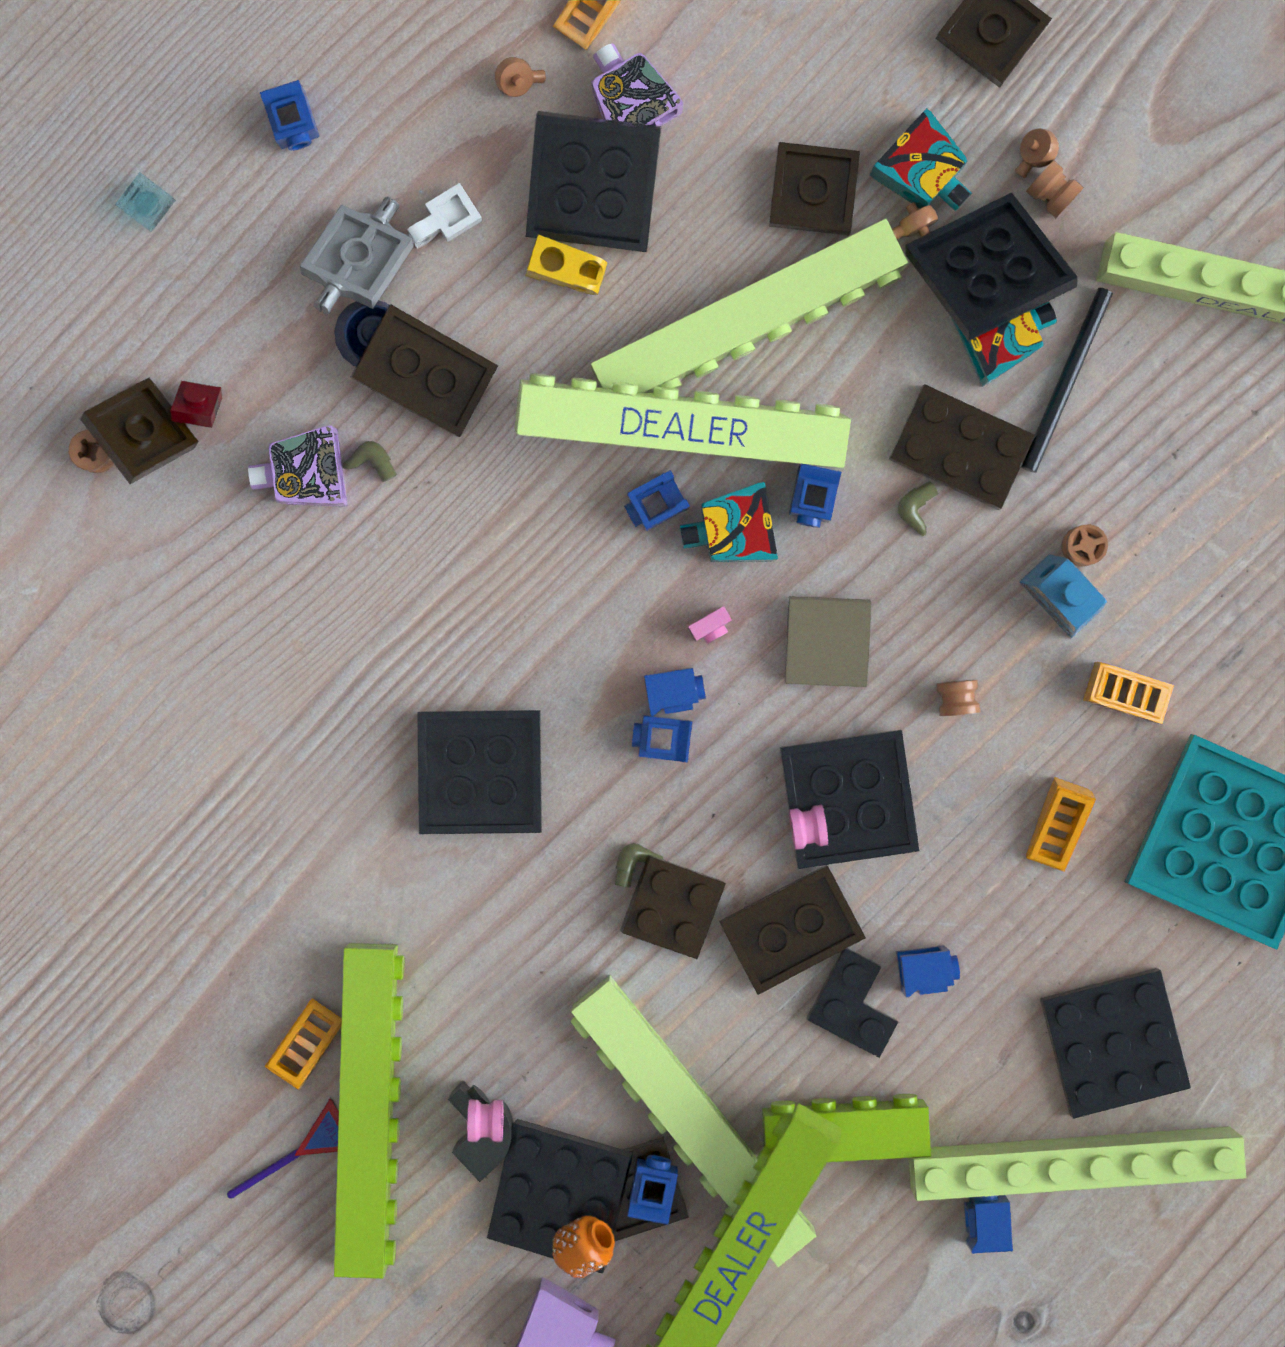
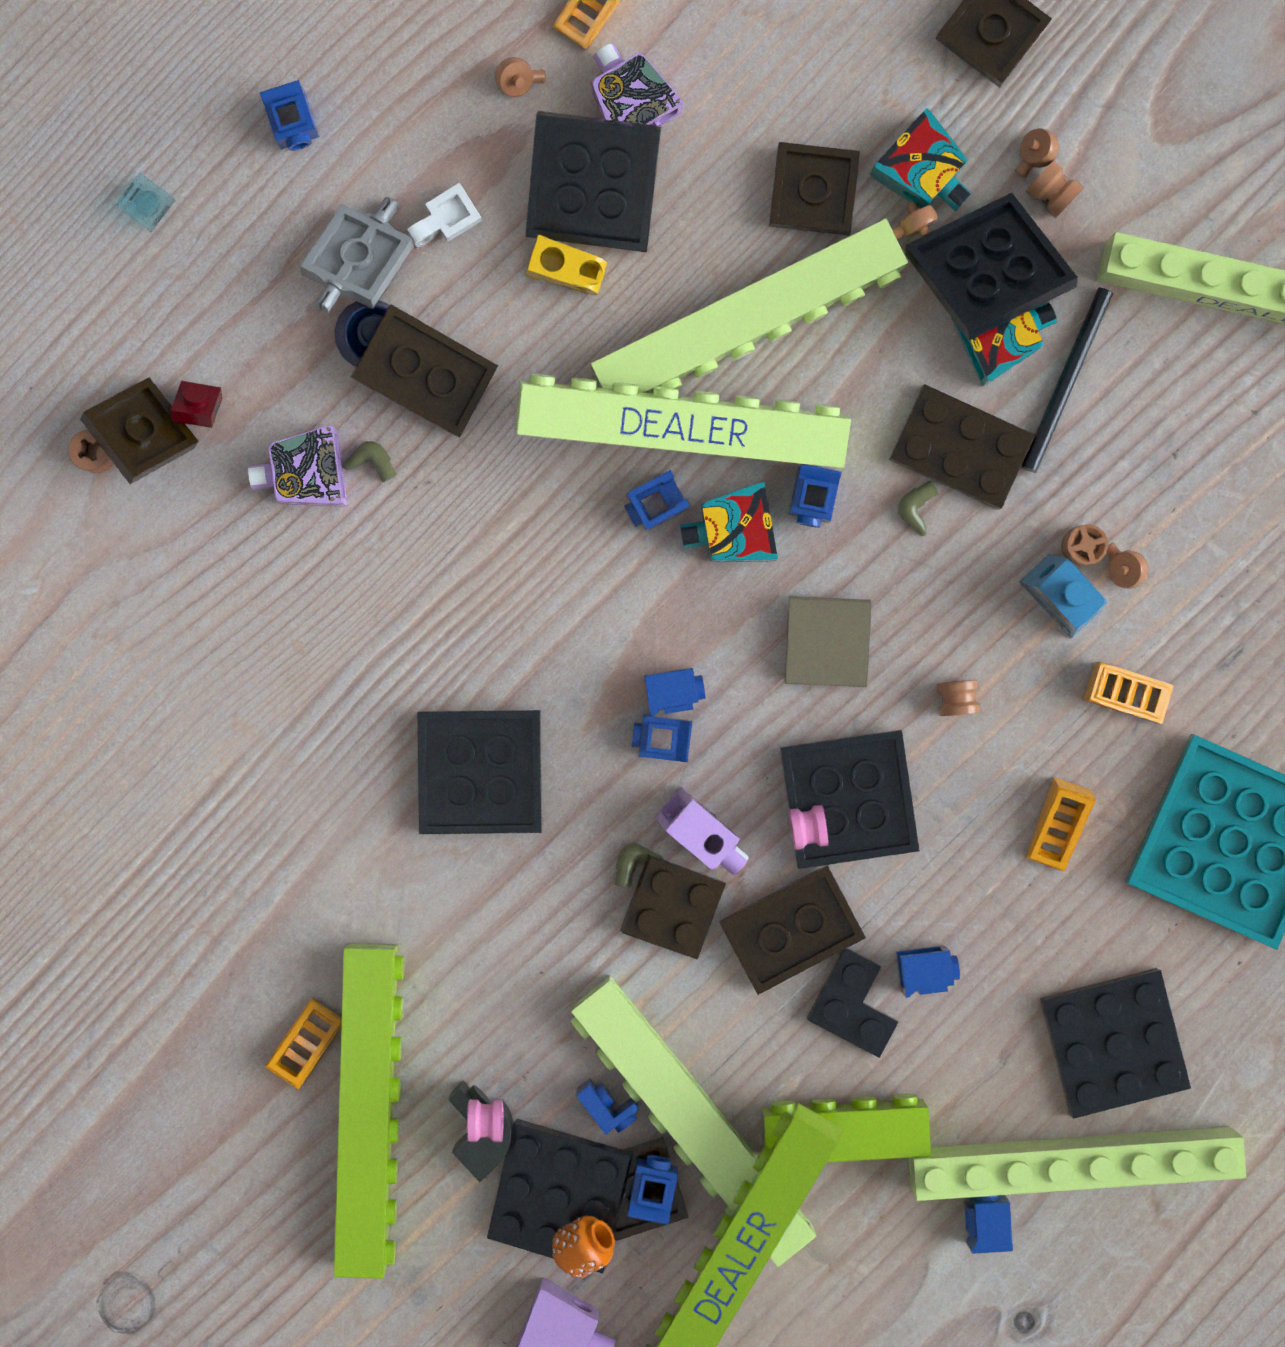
(320, 1139): piece -> none
(599, 1104): none -> blue bracket
(692, 823): none -> lavender torso
(711, 626): bright pink plate -> none
(1126, 568): none -> nougat piece

